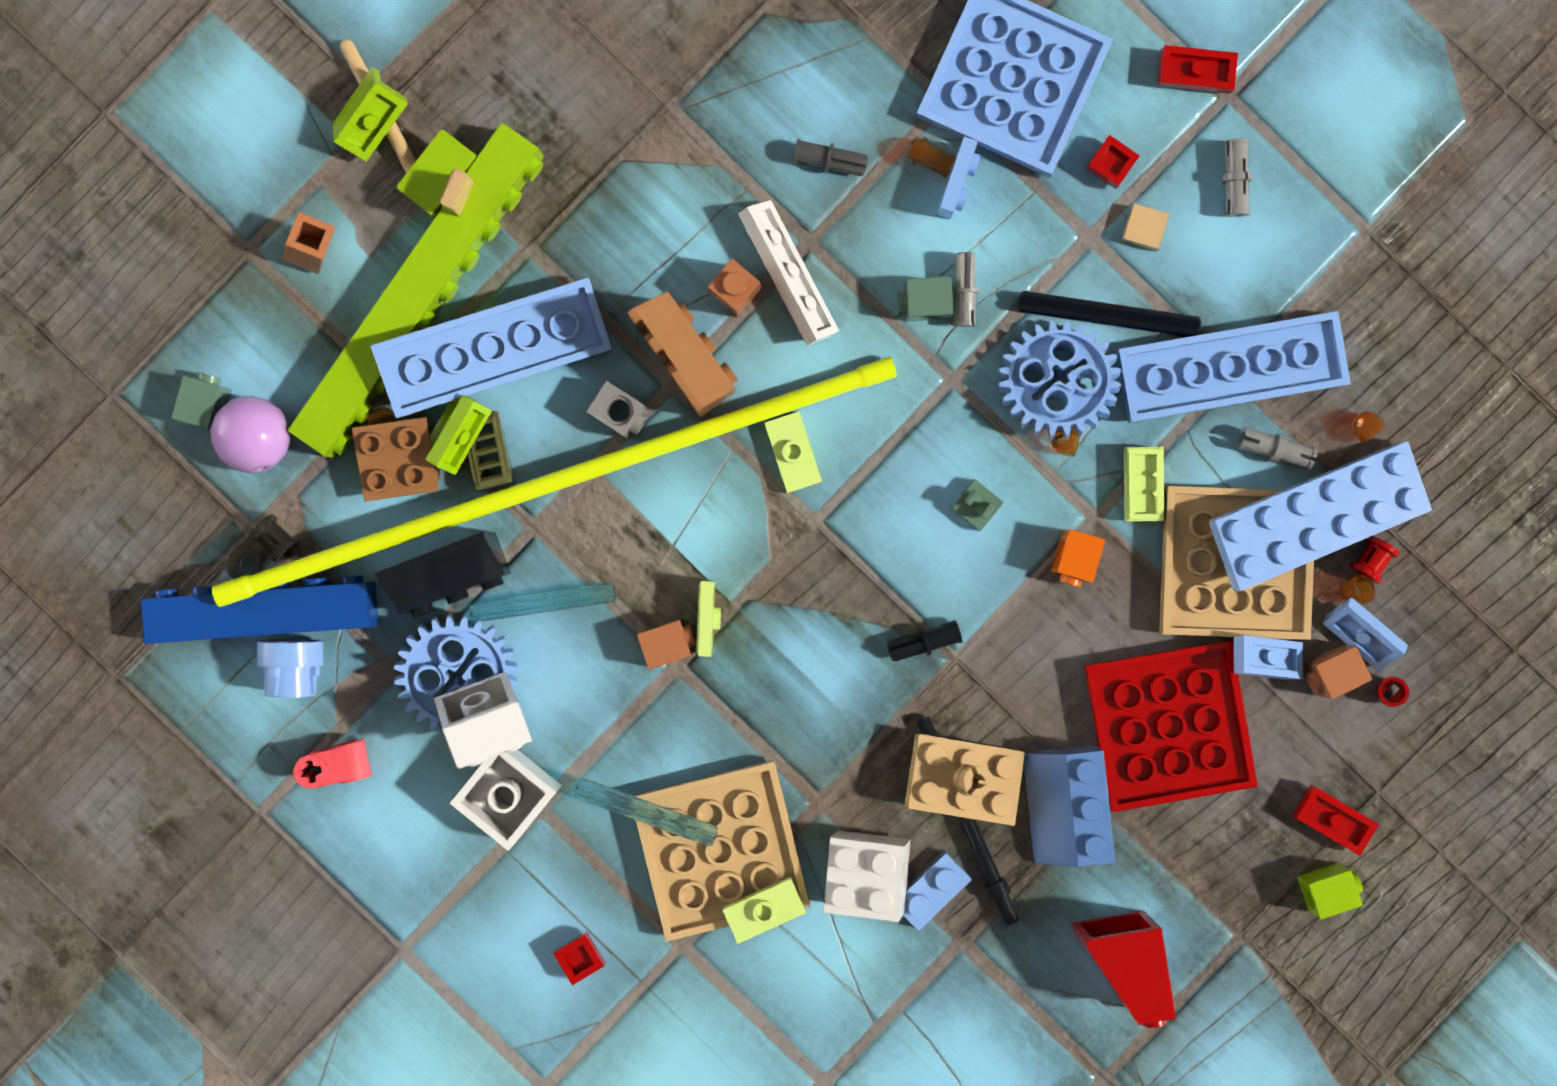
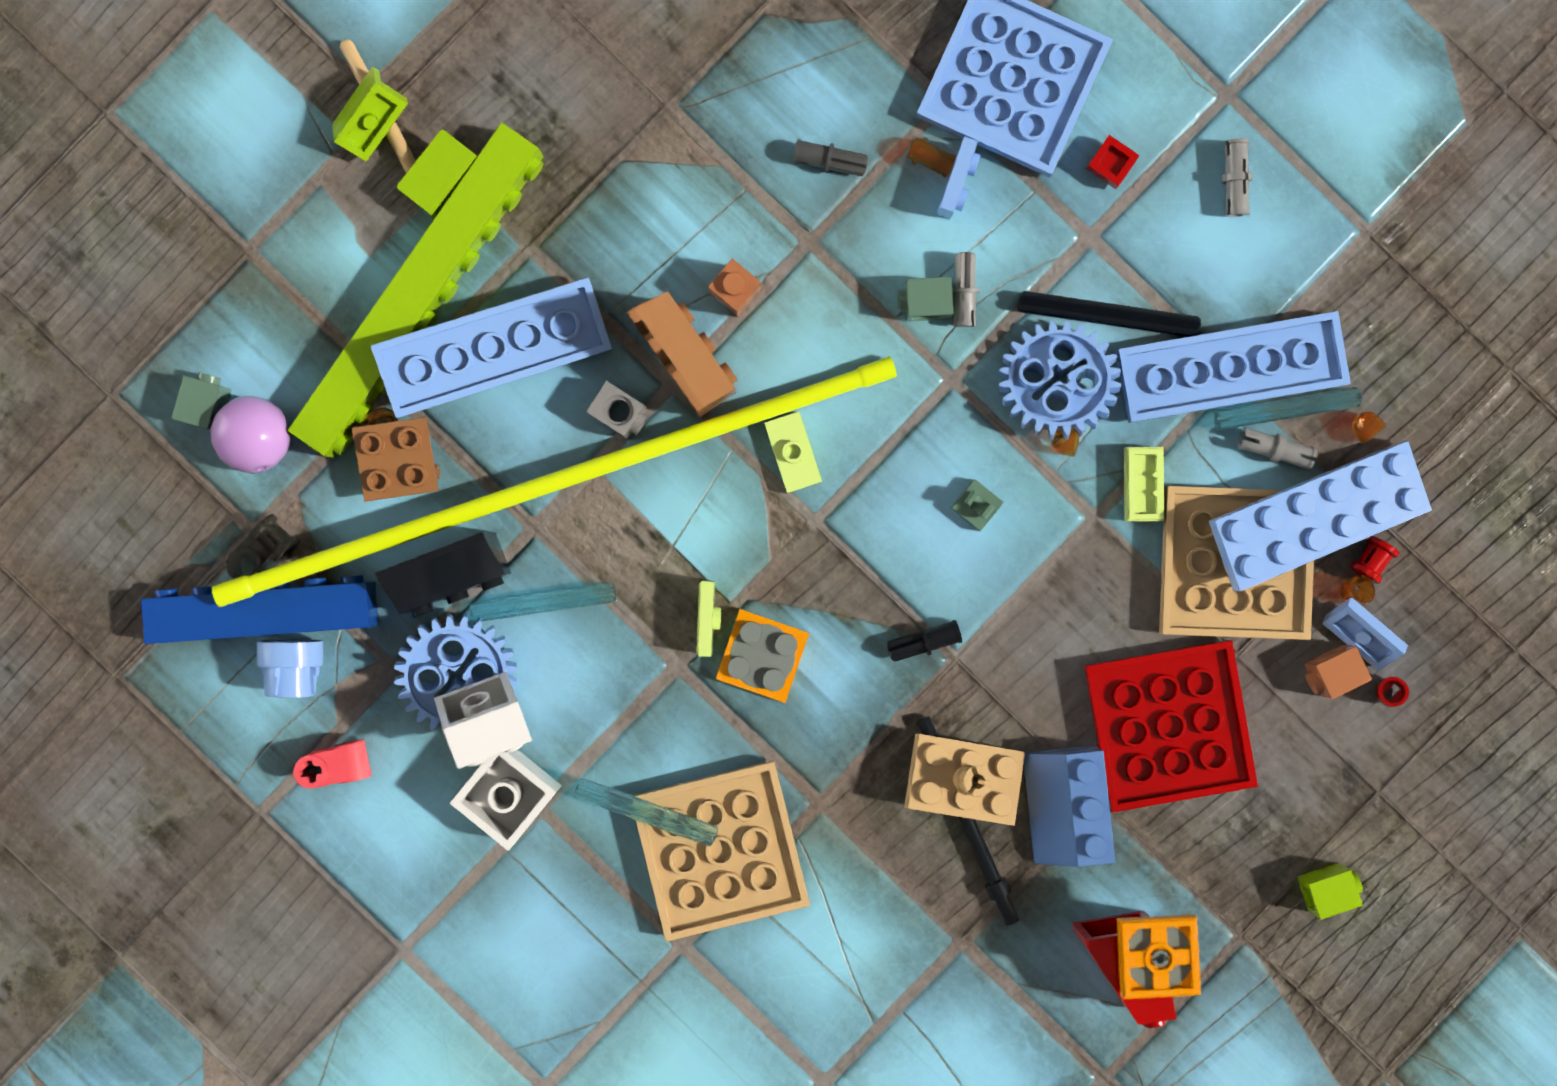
(308, 242): nougat brick -> none
(456, 192): tan tile -> none
(456, 433): lime panel -> none
(507, 476): olive slope -> none
(579, 958): red plate -> none
(666, 643): nougat brick -> none
(762, 655): none -> light grey piece
(764, 910): yellowish green plate -> none
(788, 272): white plate -> none
(867, 876): white brick -> none
(933, 890): light blue plate -> none
(1077, 557): orange brick -> none
(1145, 227): tan tile -> none
(1158, 956): none -> light orange piece
(1197, 69): red plate -> none
(1268, 657): light blue plate -> none
(1287, 408): none -> clear light blue axle
(1335, 820): red plate -> none

